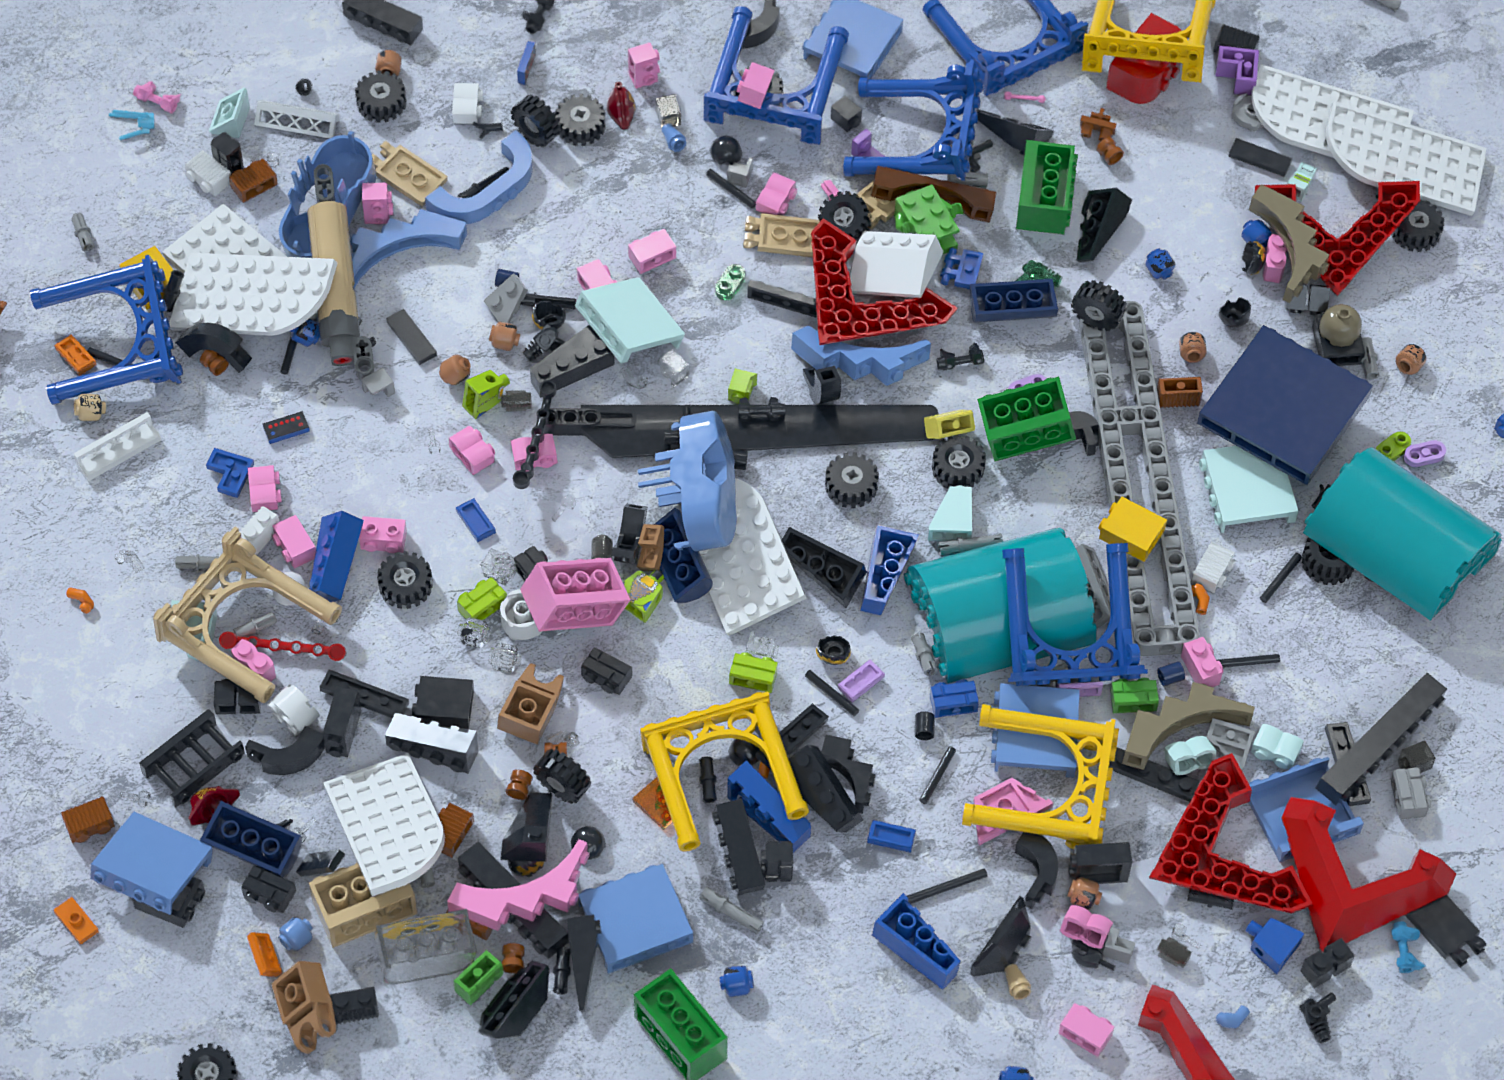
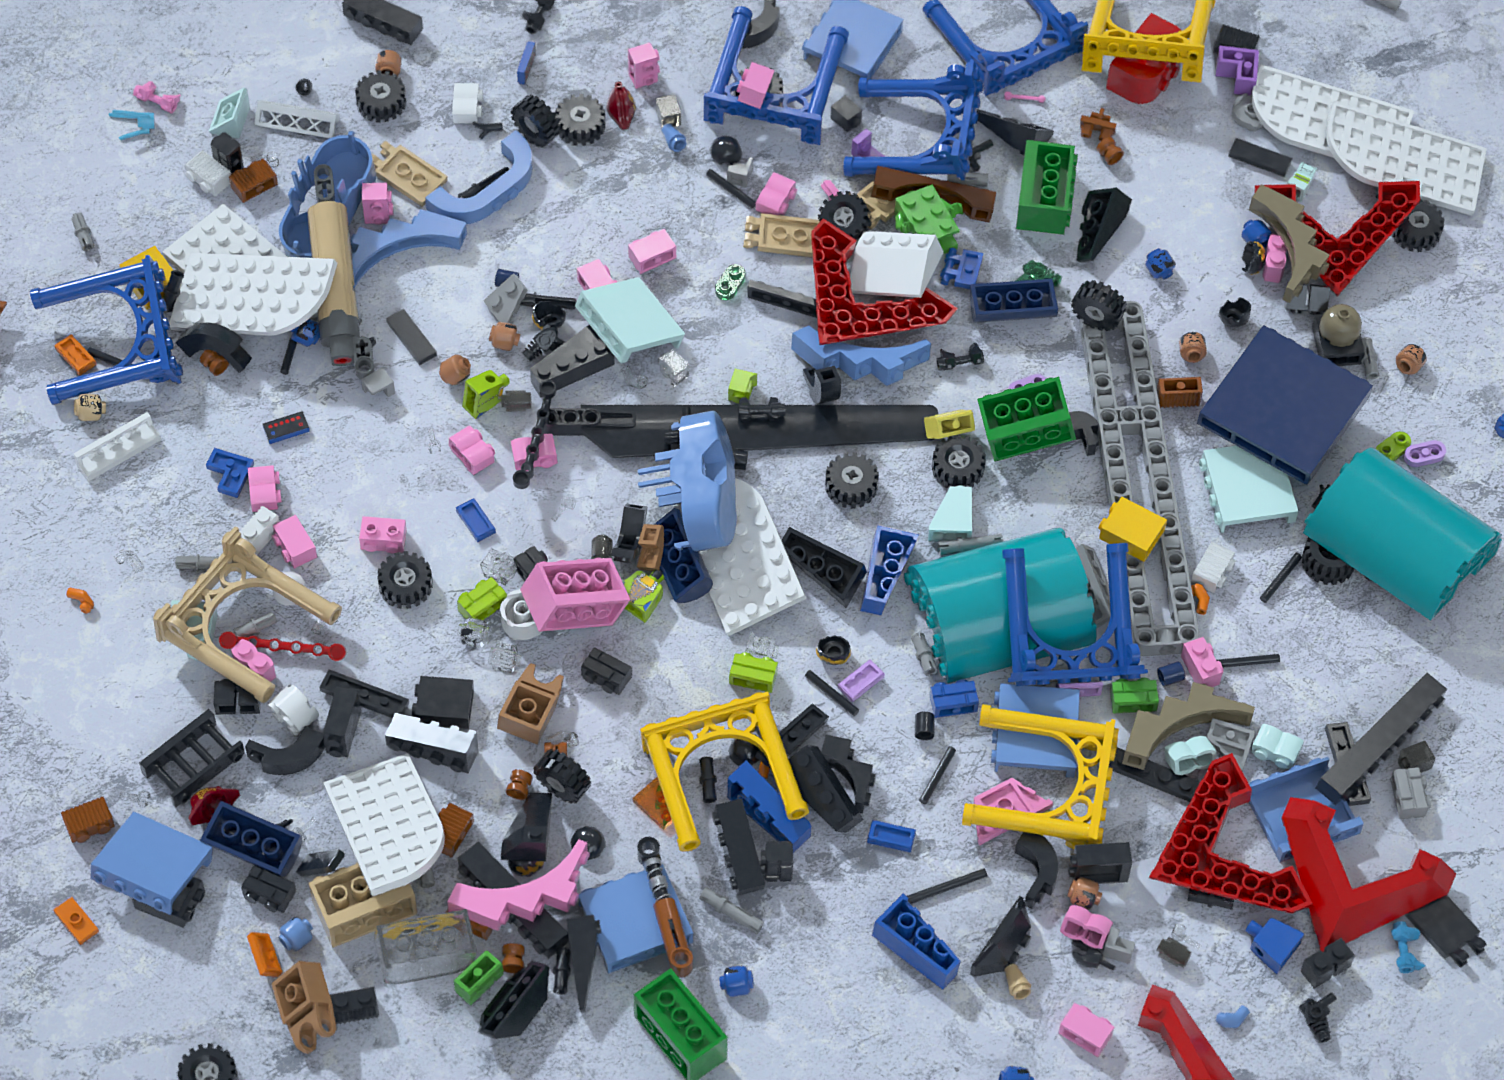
(334, 554): blue wedge -> none
(665, 908): none -> piece

